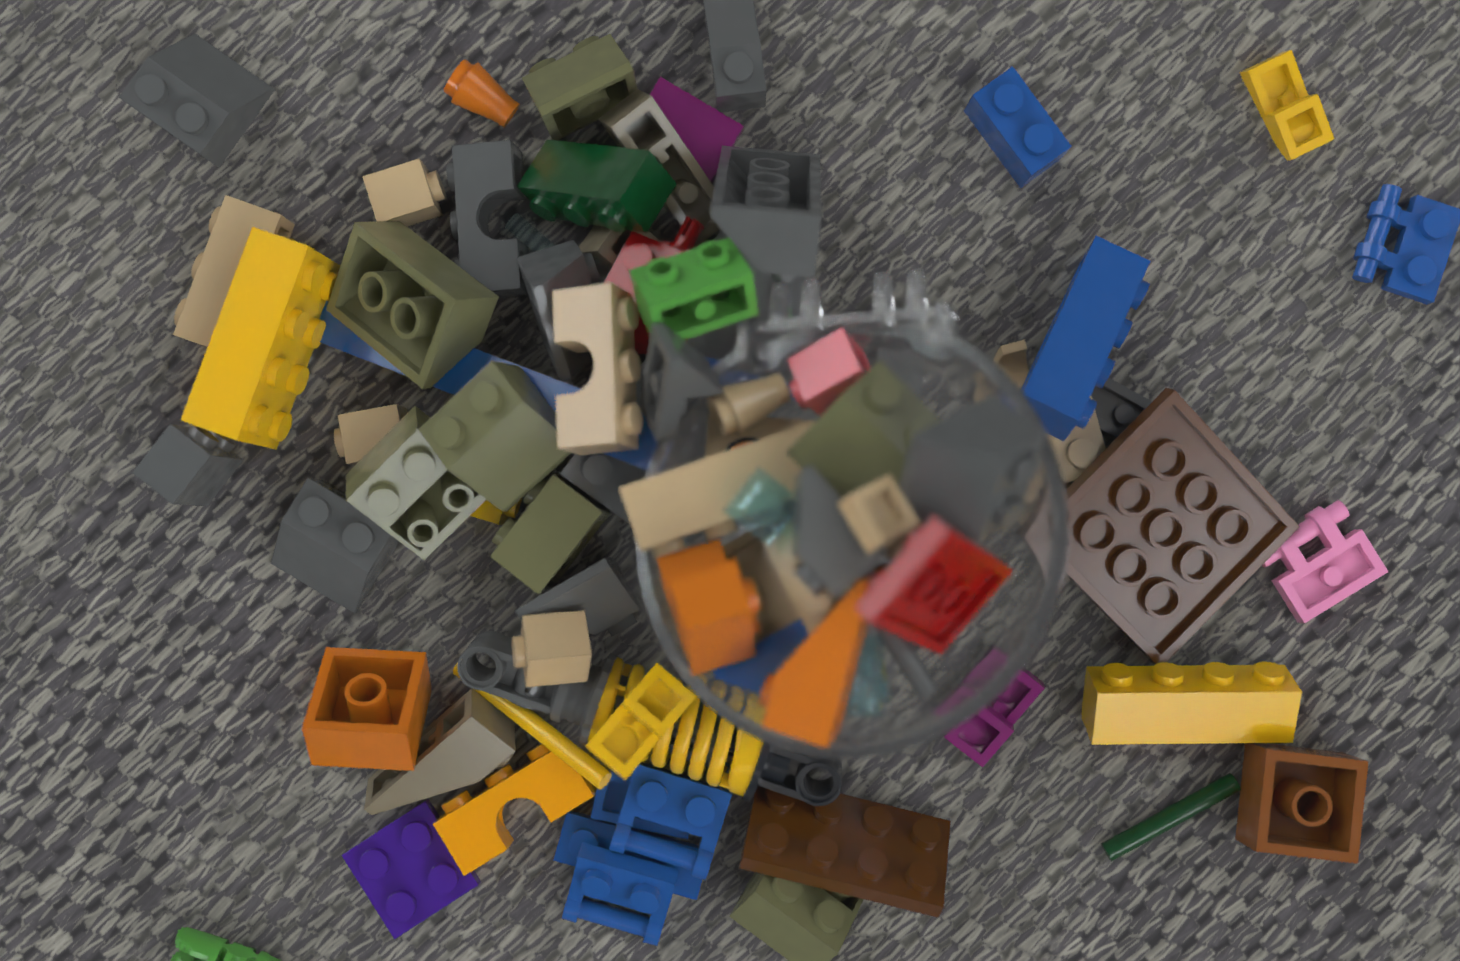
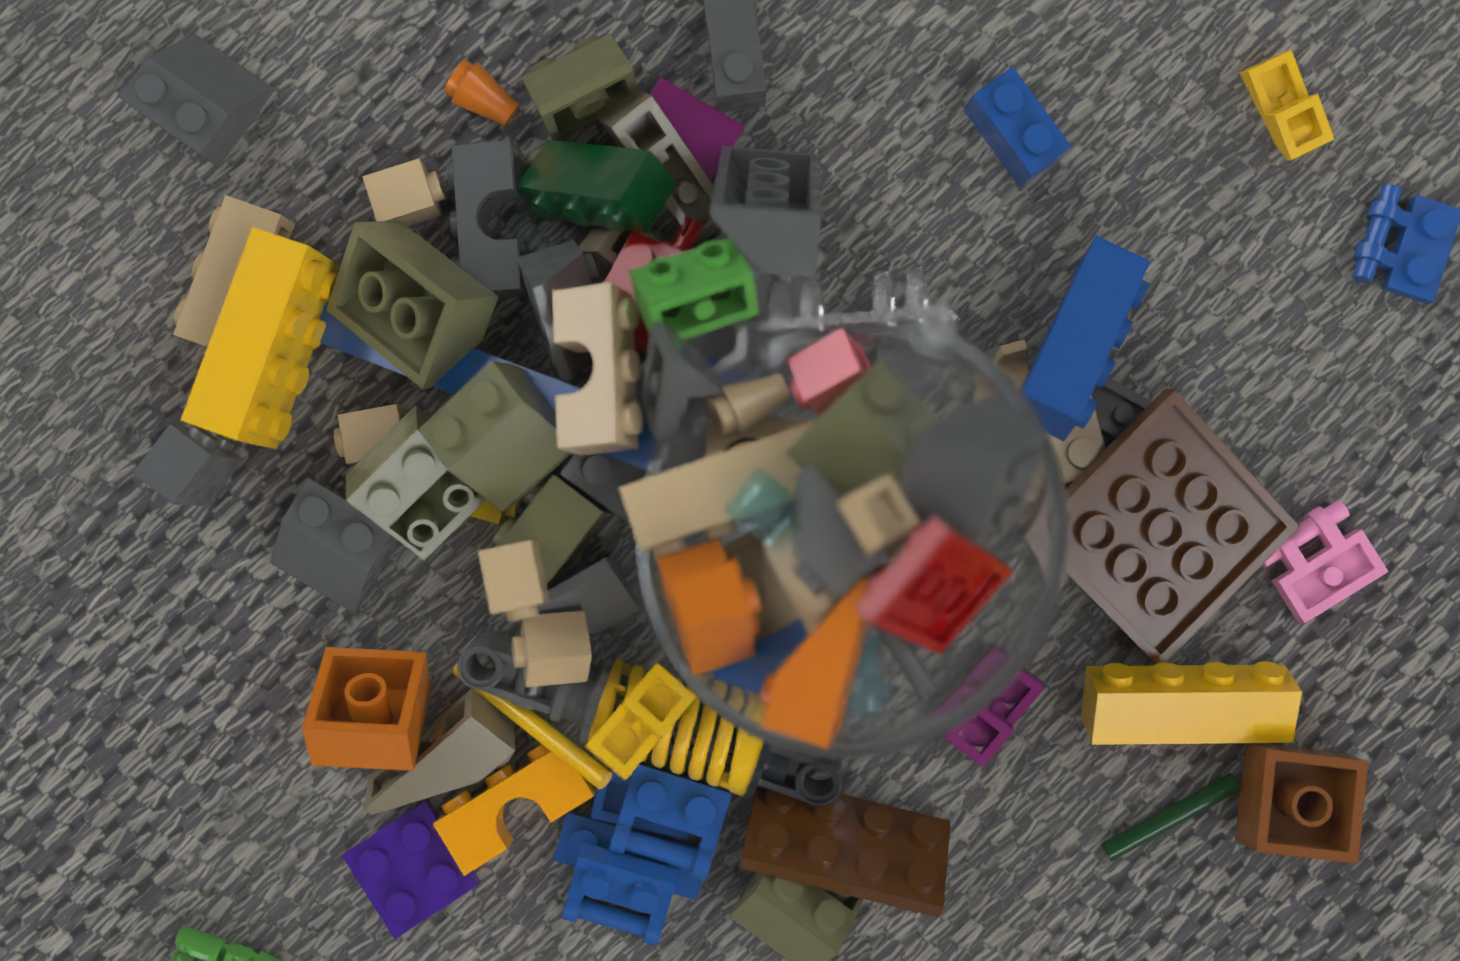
(514, 579): none -> tan brick

